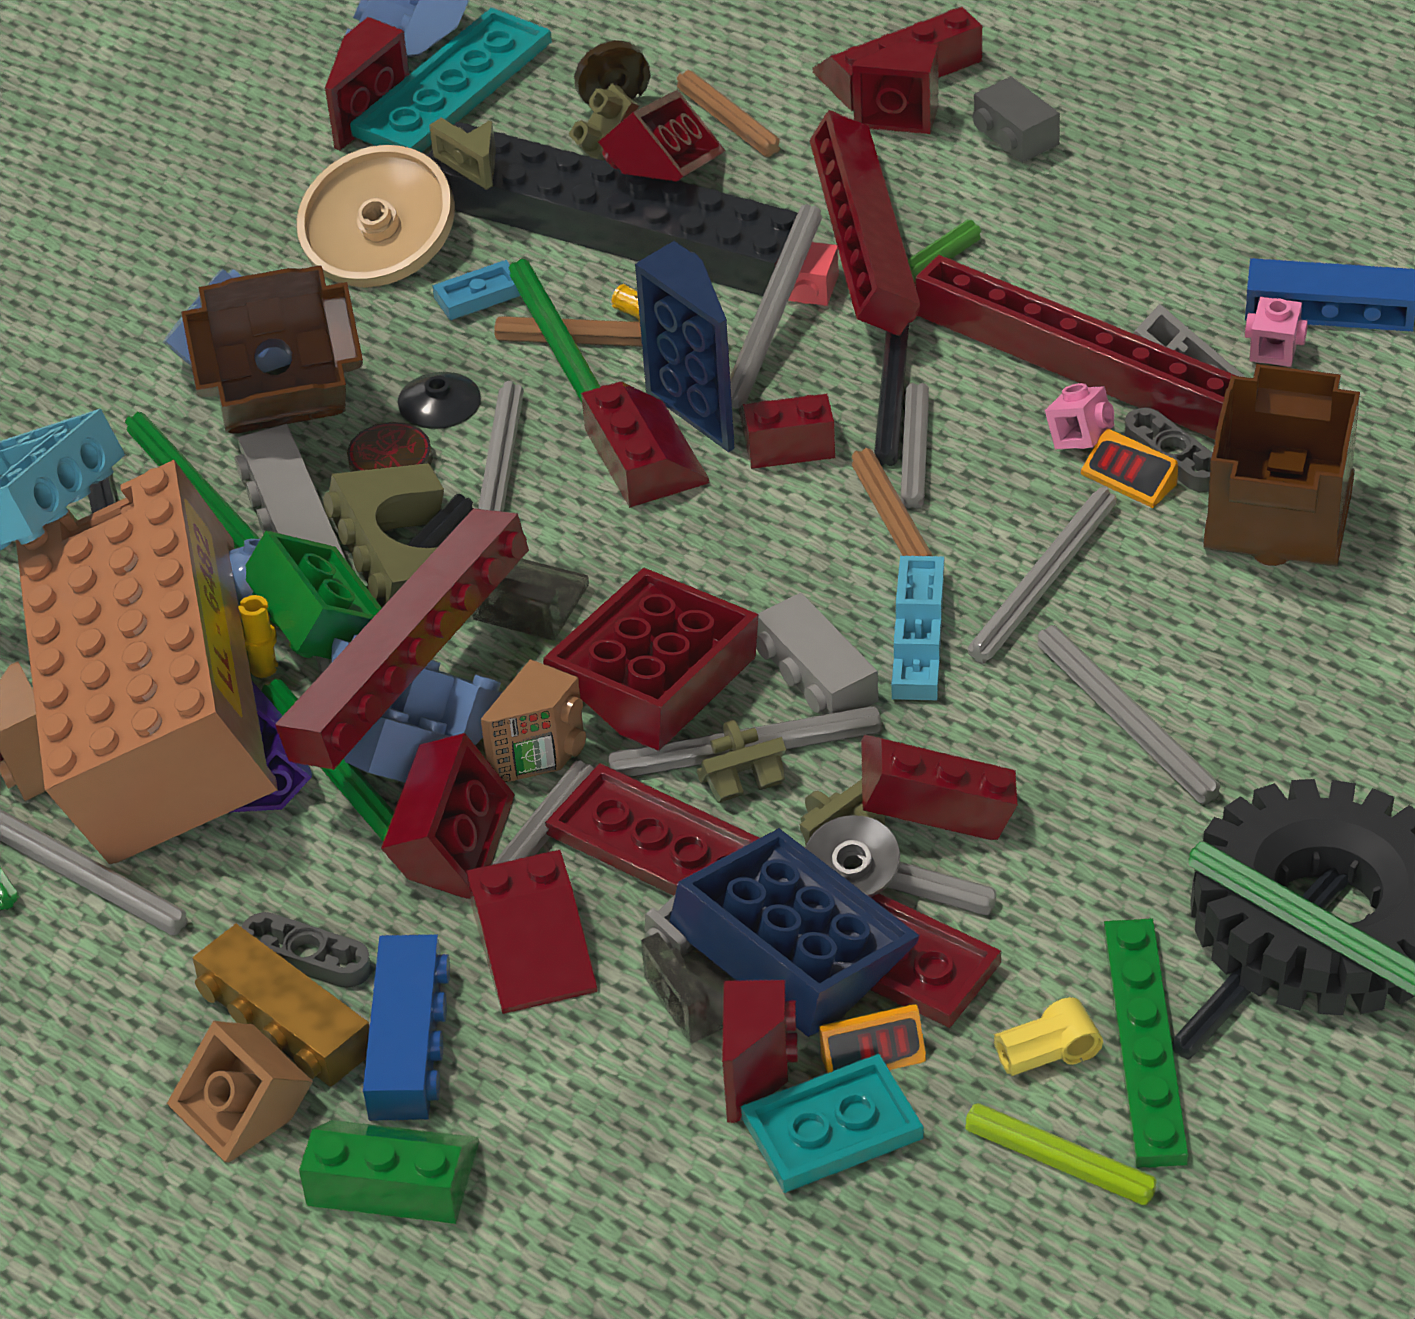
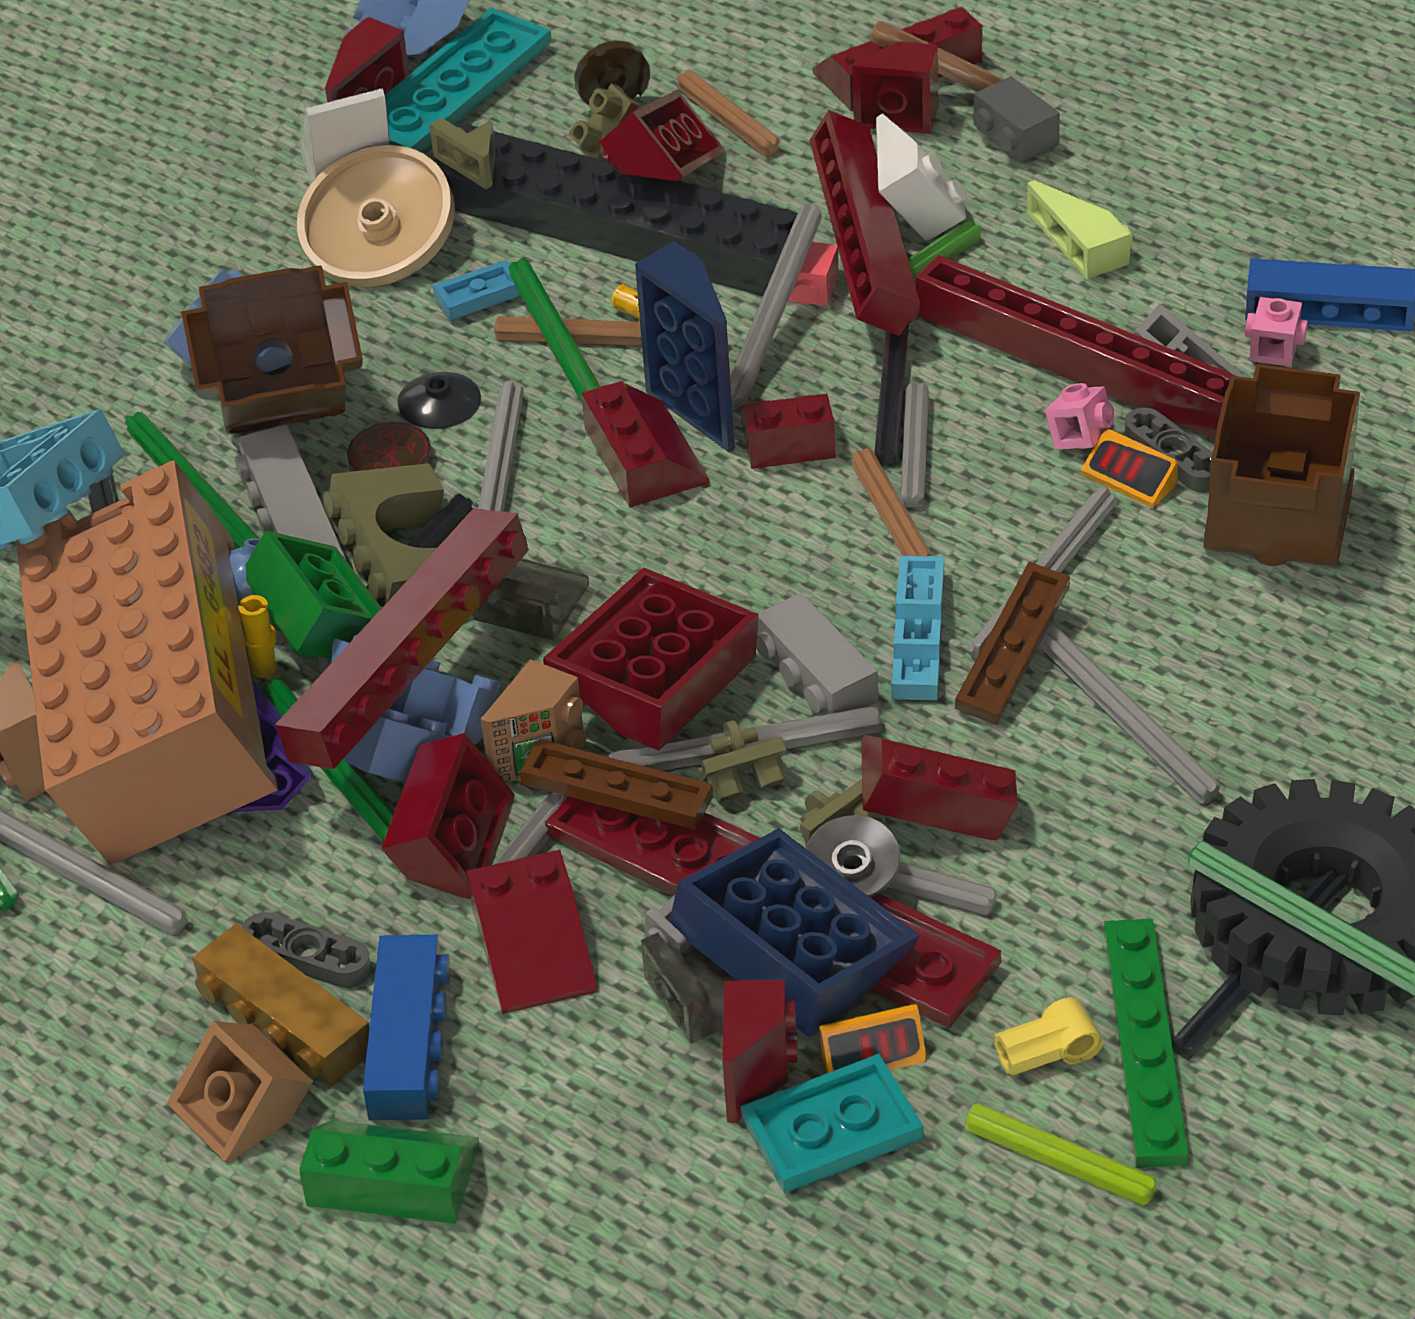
(342, 128): none -> white slope
(617, 784): none -> reddish brown plate
(916, 182): none -> white slope
(948, 64): none -> medium nougat axle
(1012, 643): none -> reddish brown plate
(1081, 230): none -> yellowish green slope

